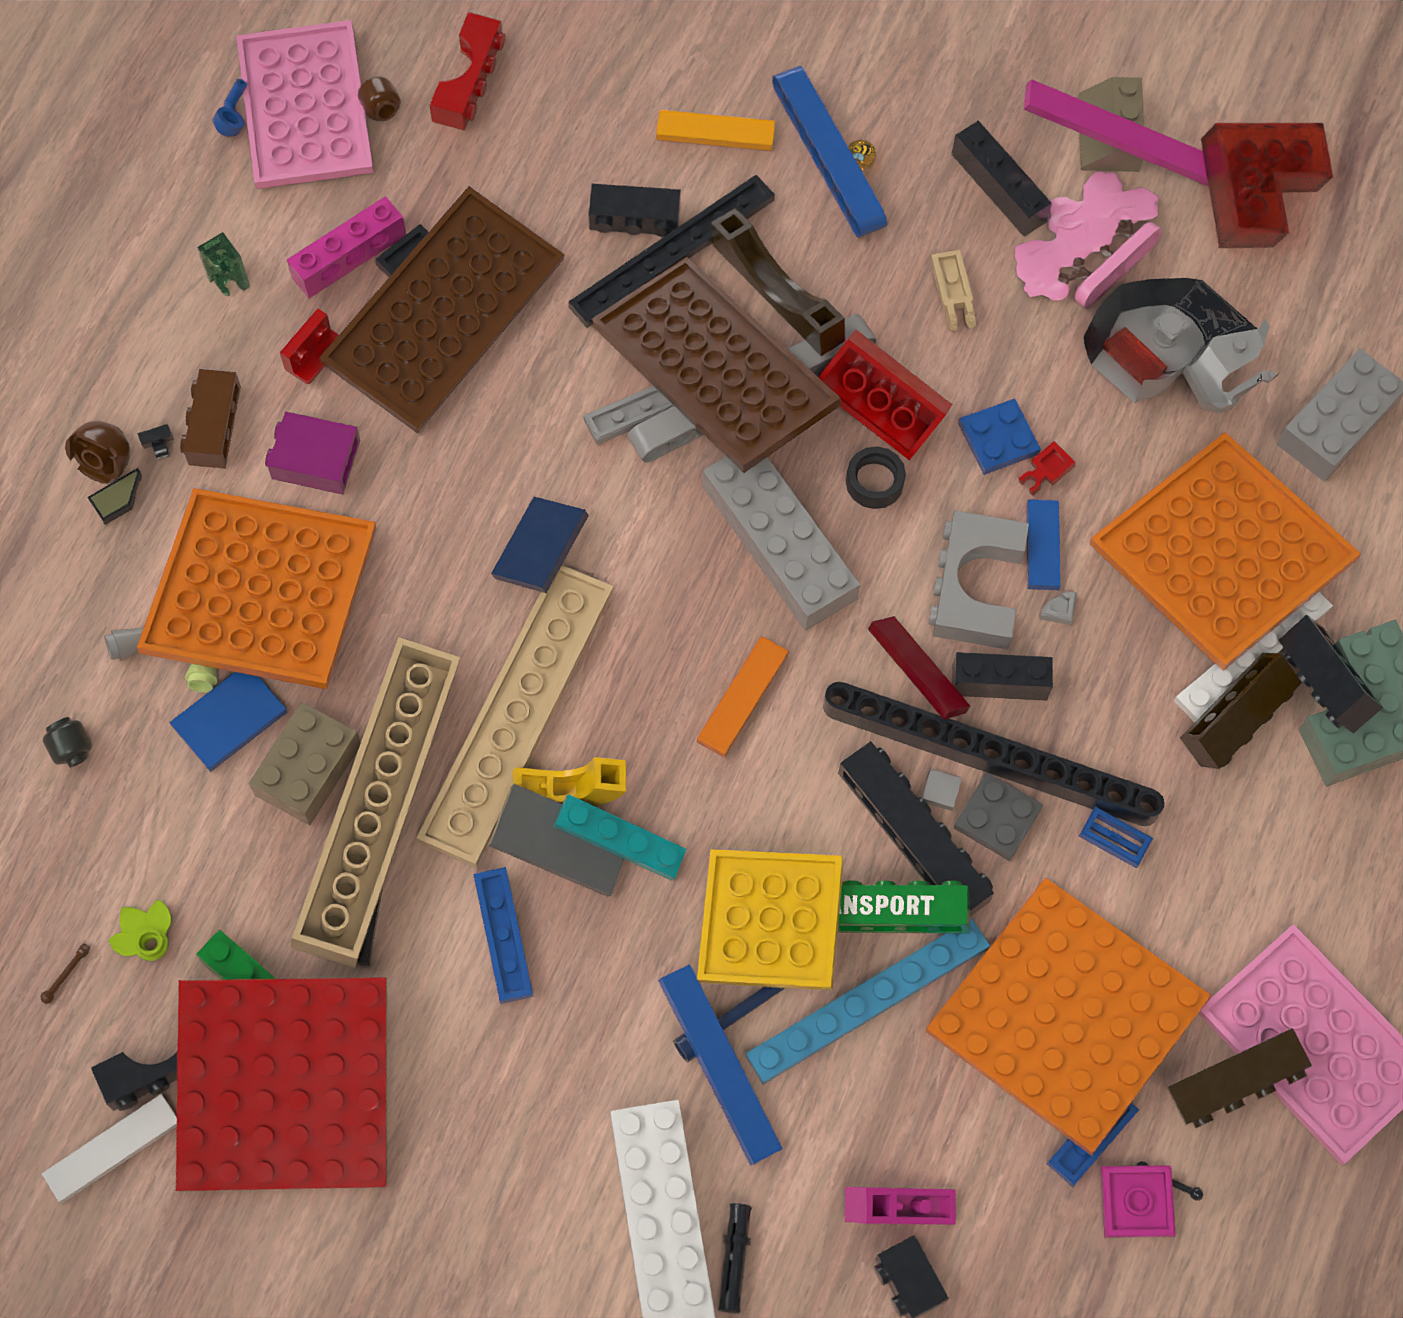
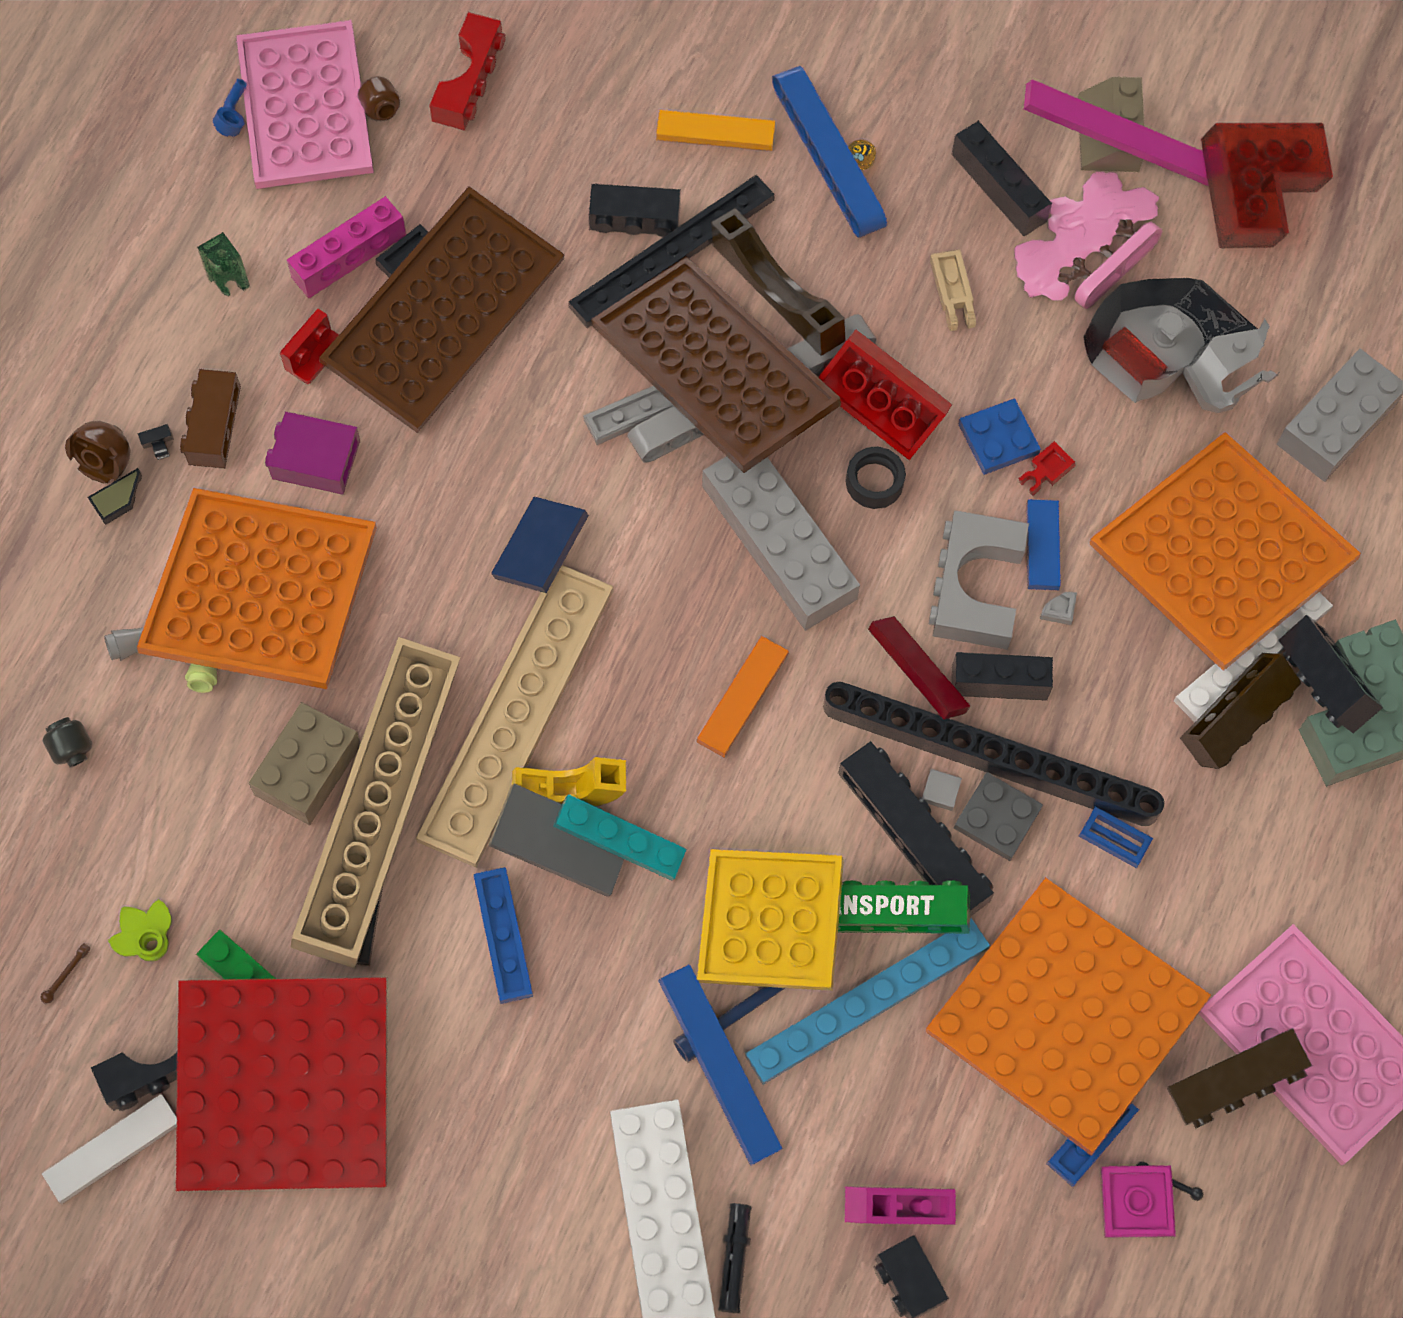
(228, 718): blue tile -> none

